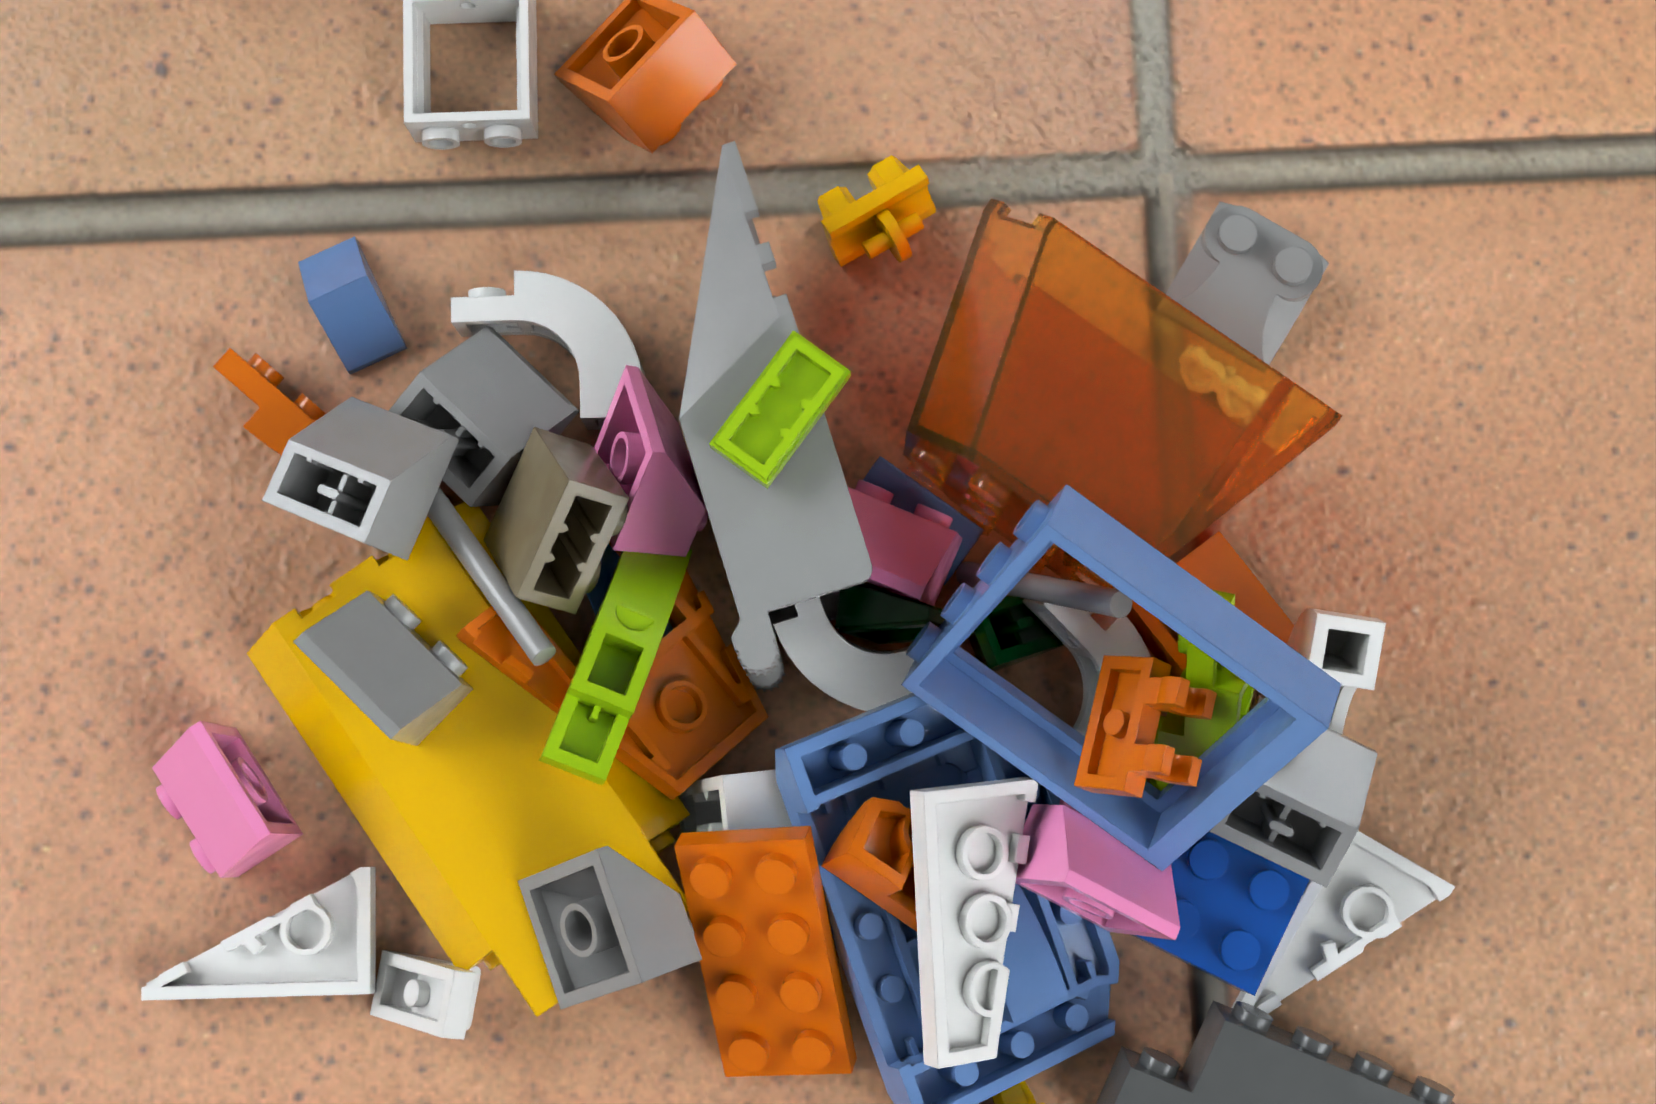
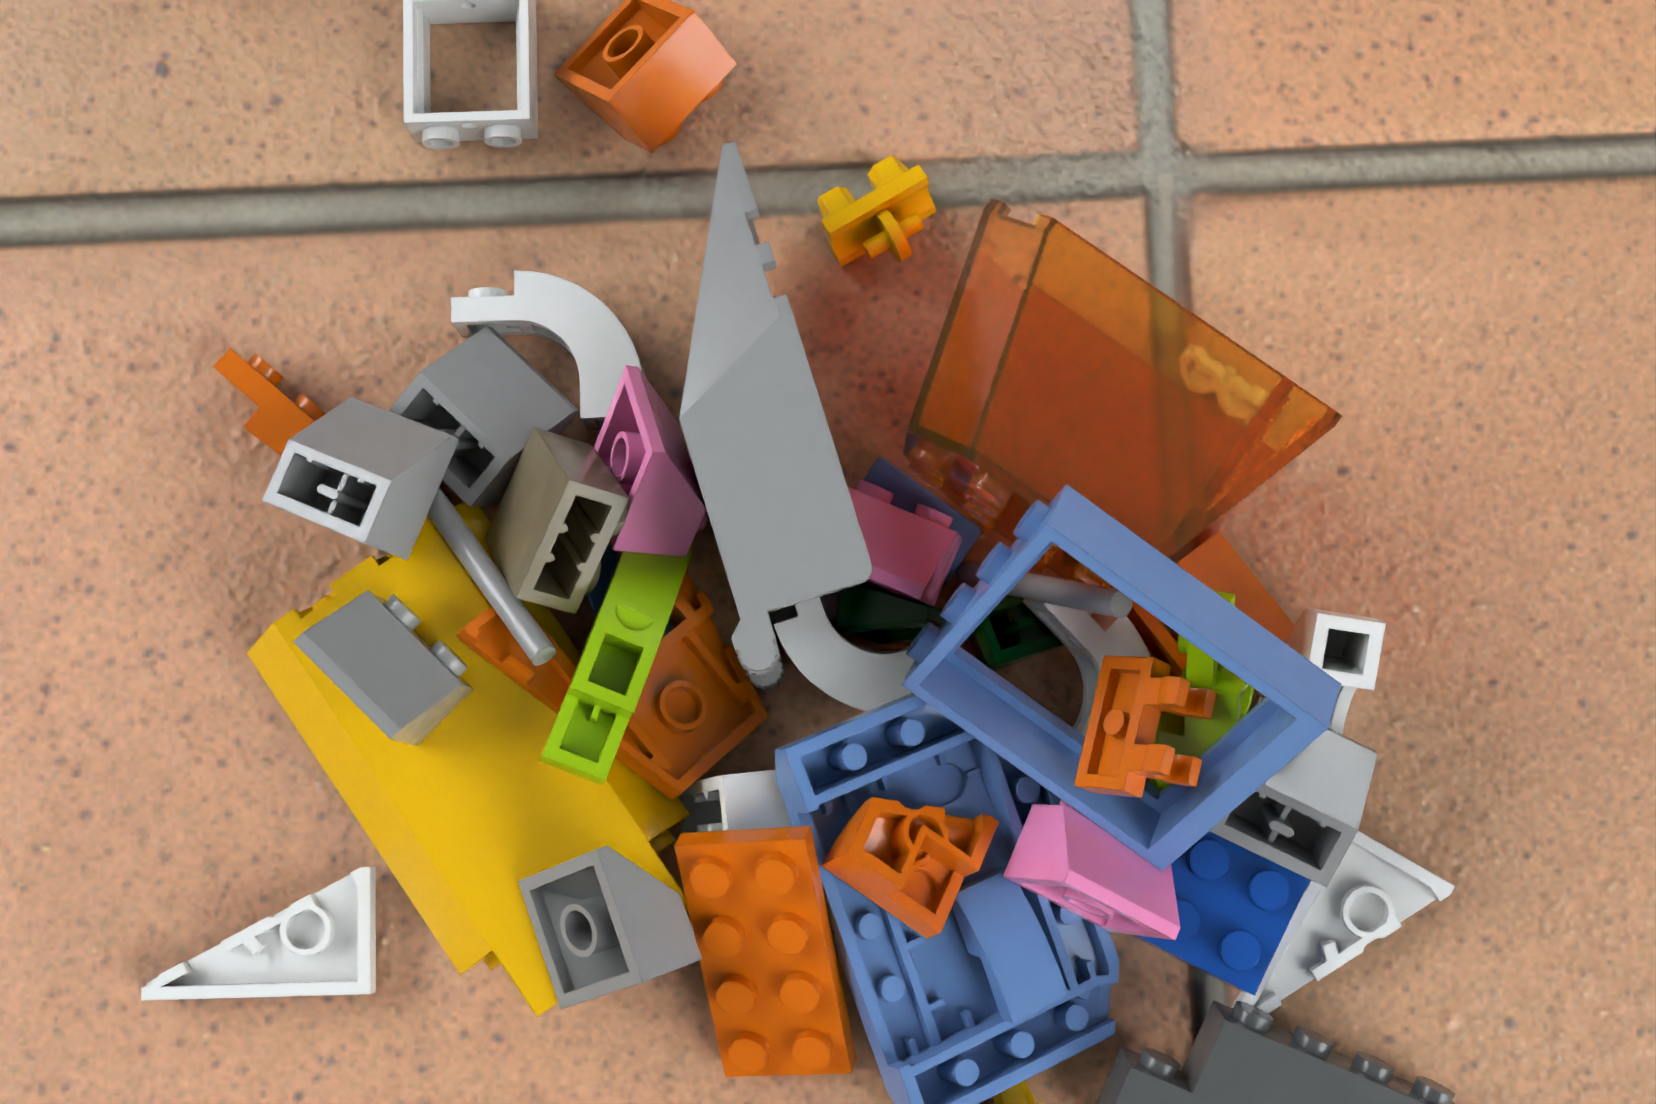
(223, 799): bright pink slope -> none
(350, 305): medium blue slope -> none
(425, 994): white slope -> none
(780, 409): lime plate -> none
(964, 883): white wing -> none
(1248, 278): light grey slope -> none

